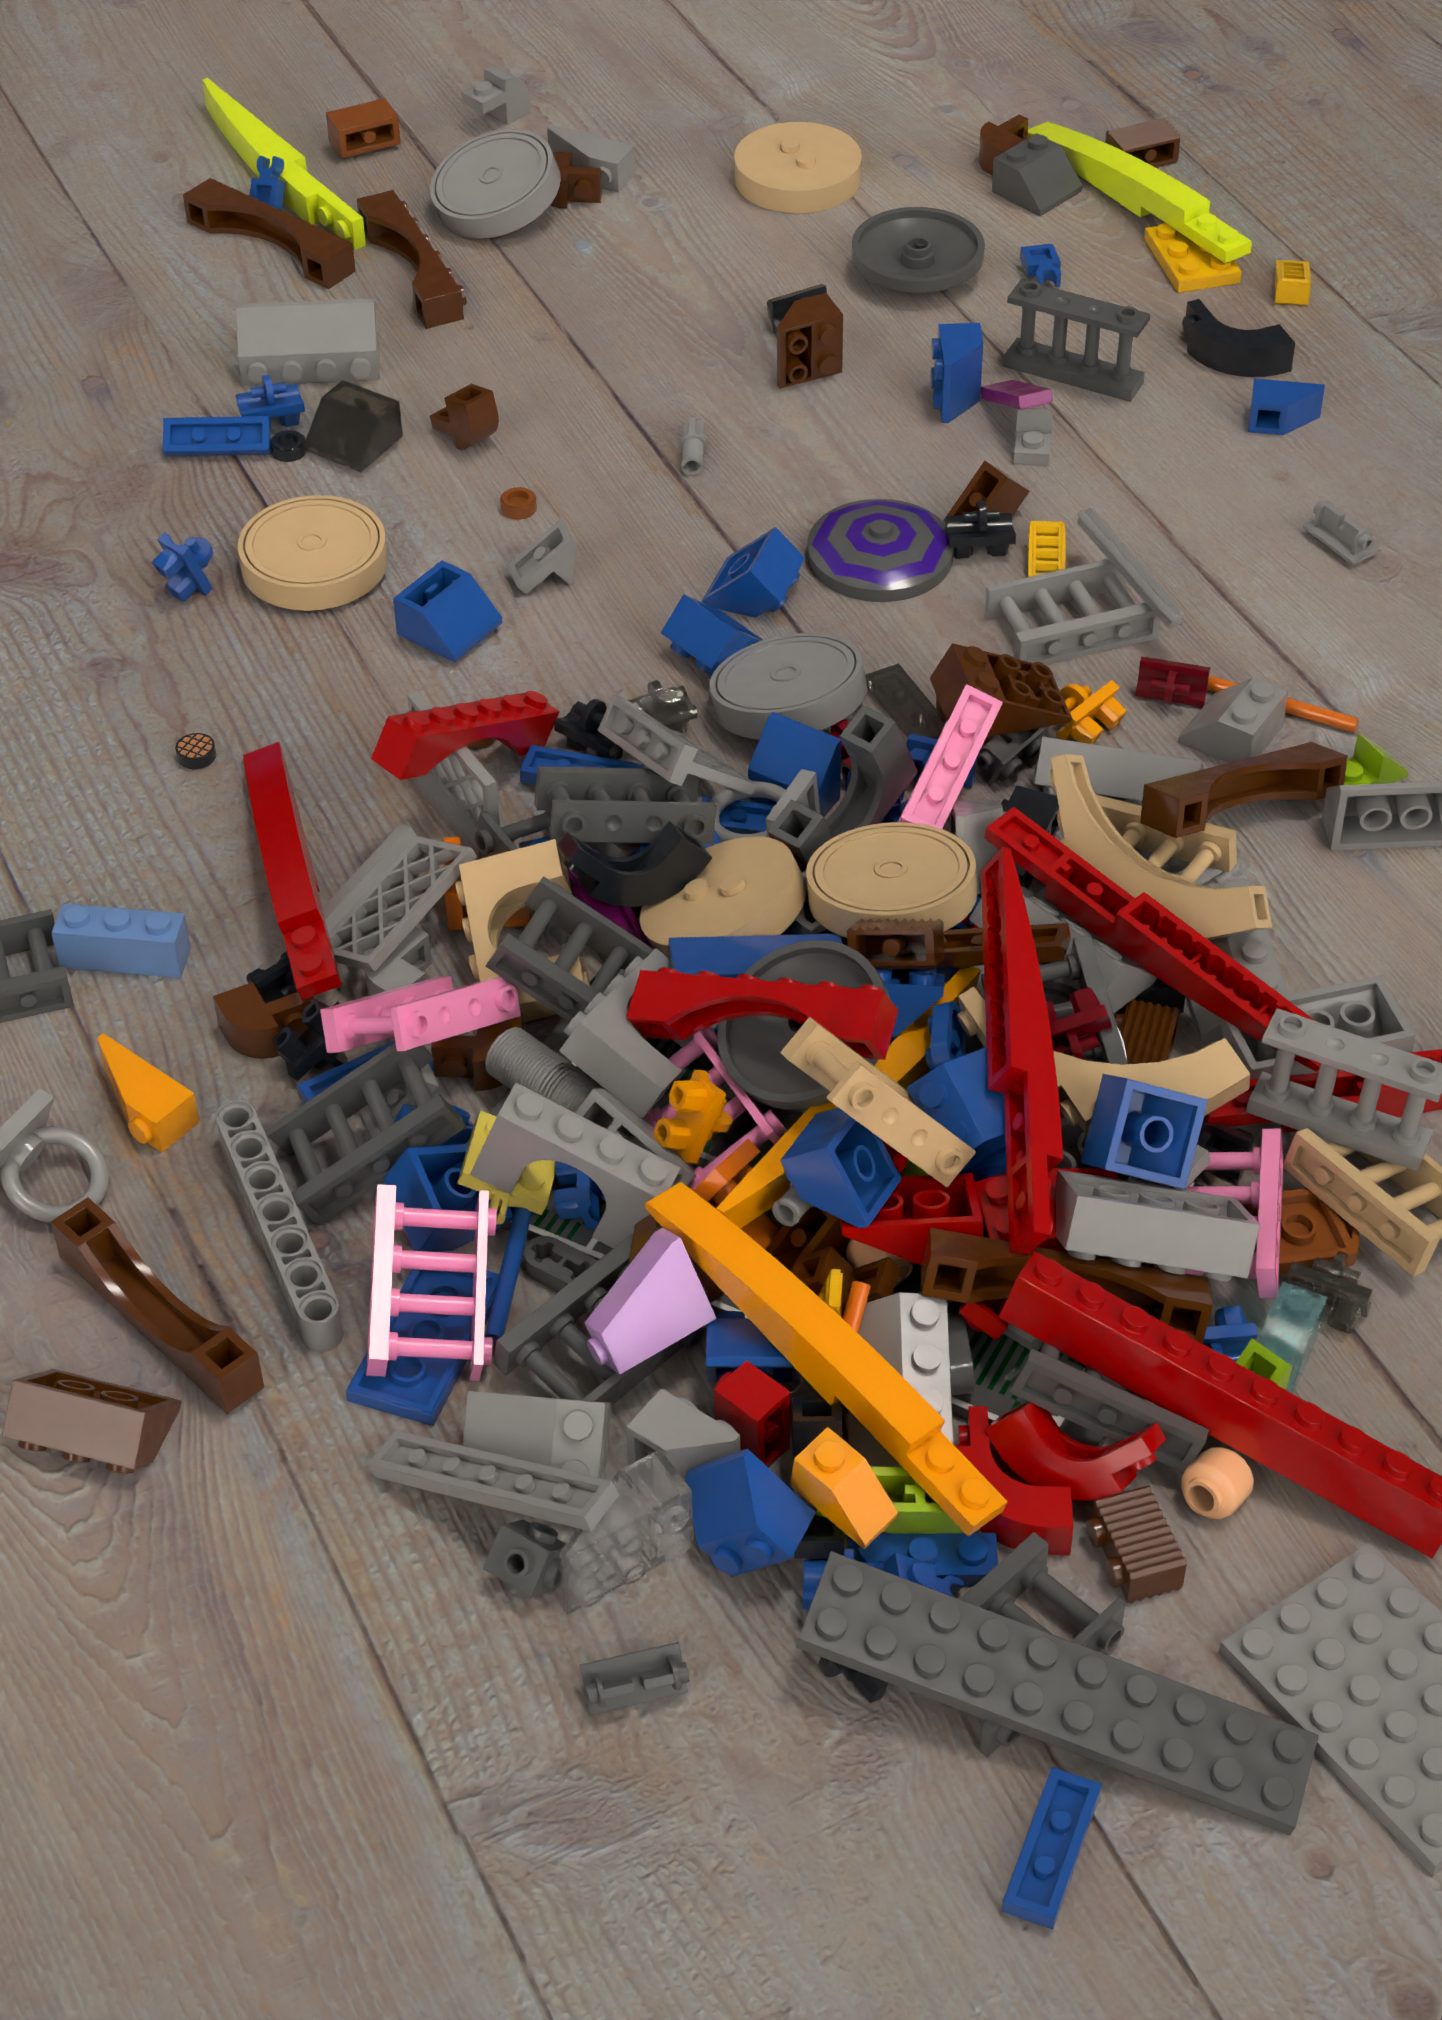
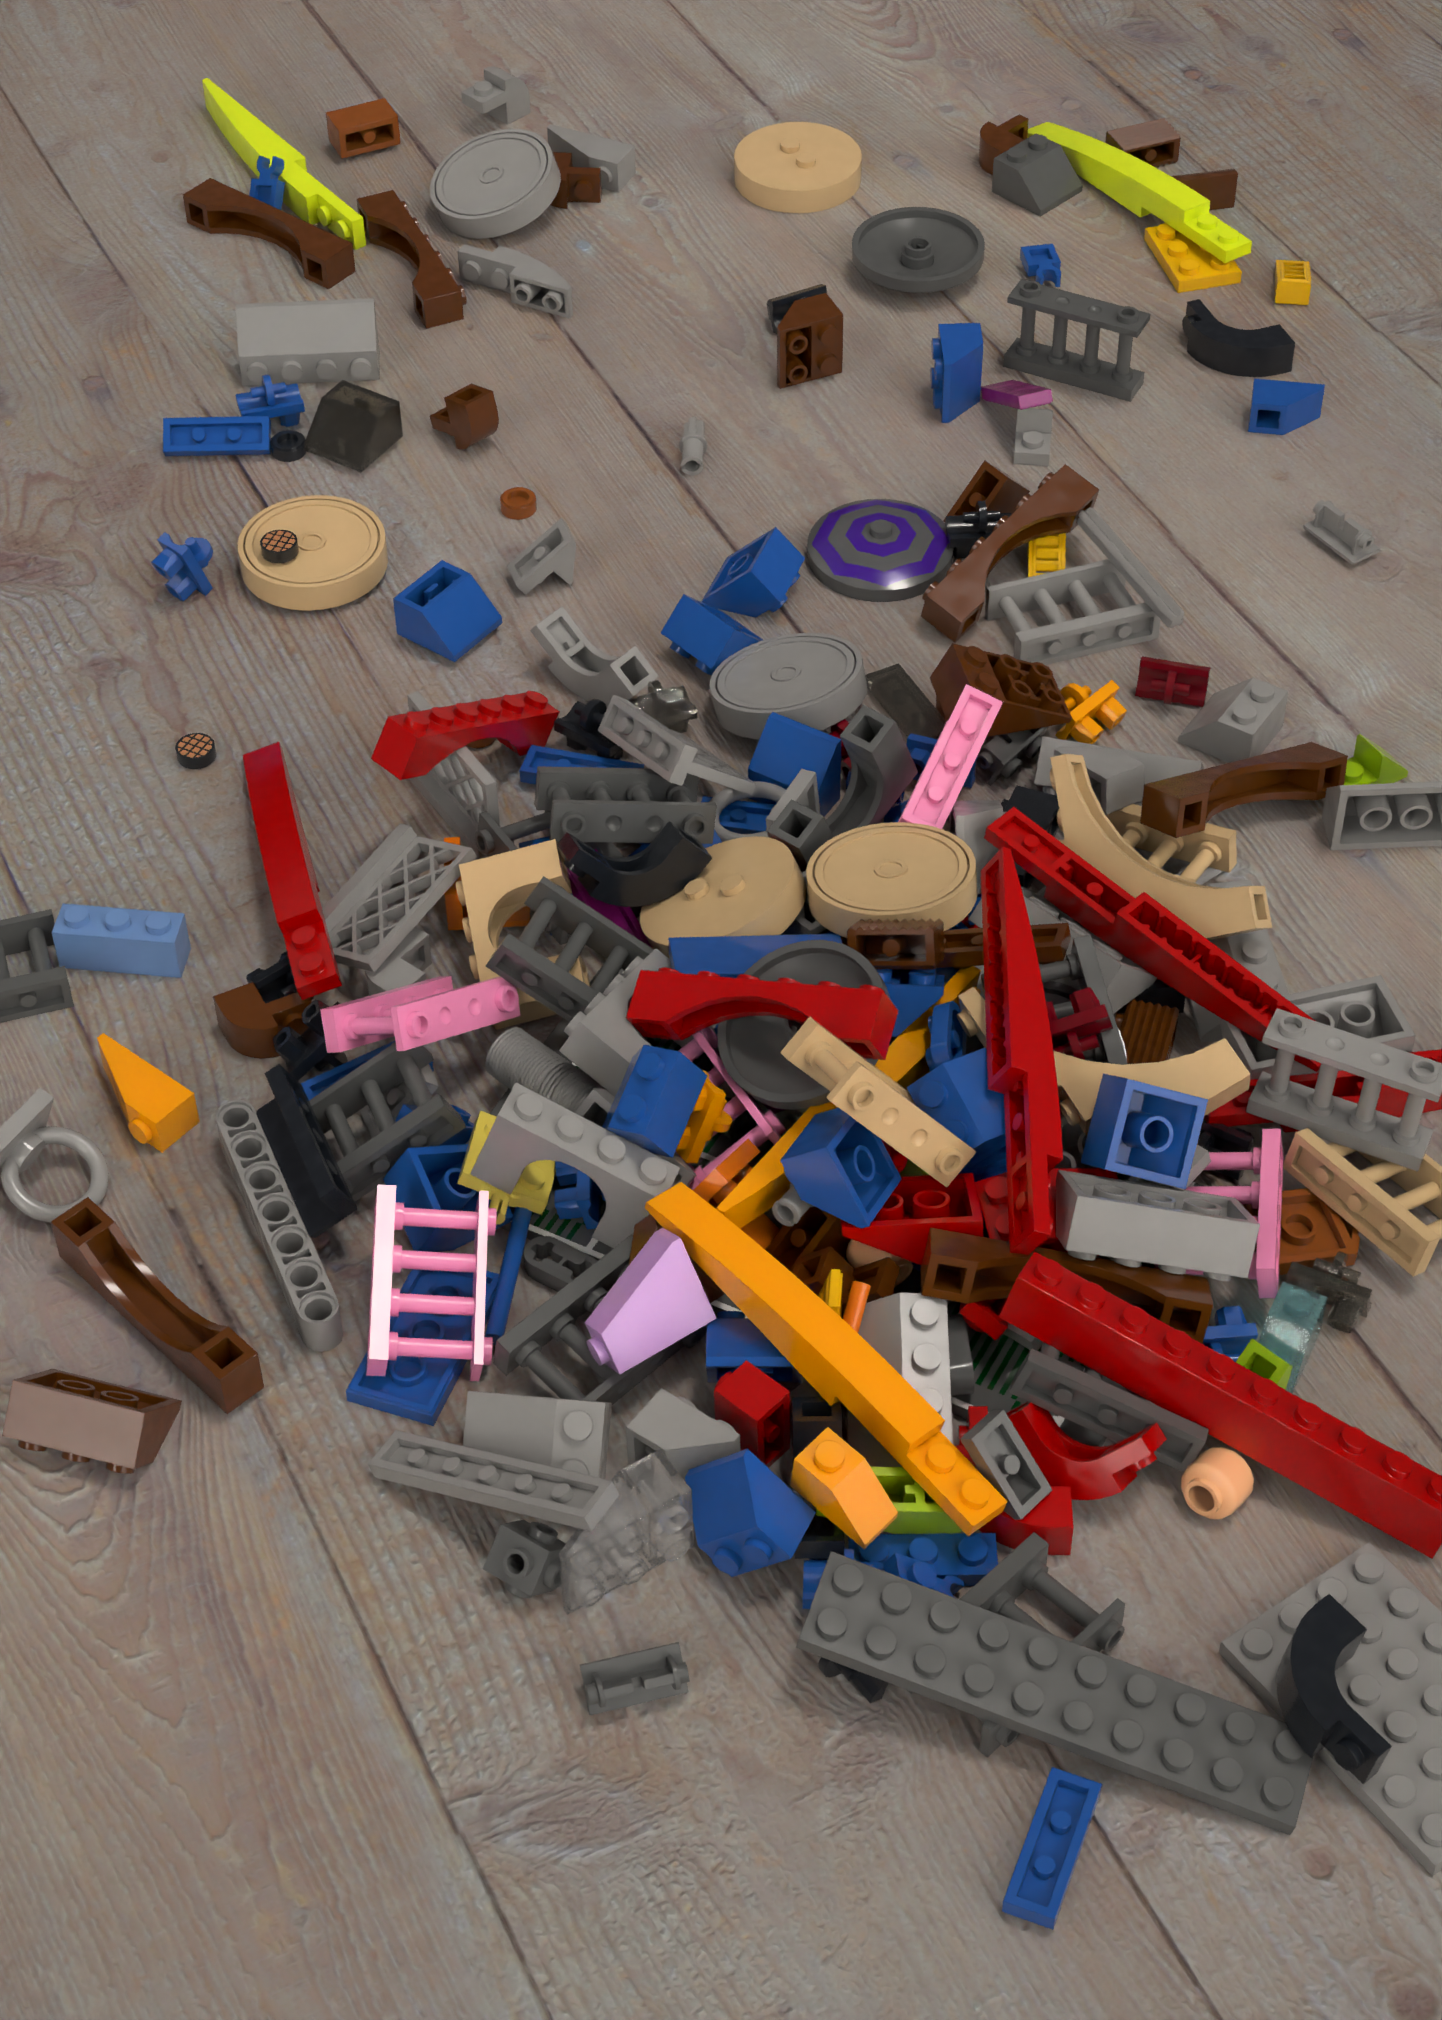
(279, 546): none -> black tile
(304, 1155): none -> black panel
(467, 1054): reddish brown brick -> none
(524, 277): none -> light grey slope
(585, 667): none -> light grey arch
(655, 1099): none -> blue slope
(1006, 1463): none -> dark grey slope
(1053, 509): none -> reddish brown arch
(1112, 774): none -> light grey slope
(1137, 1544): reddish brown brick -> none
(1214, 185): none -> reddish brown brick
(1300, 709): orange bar -> none
(1312, 1699): none -> black arch

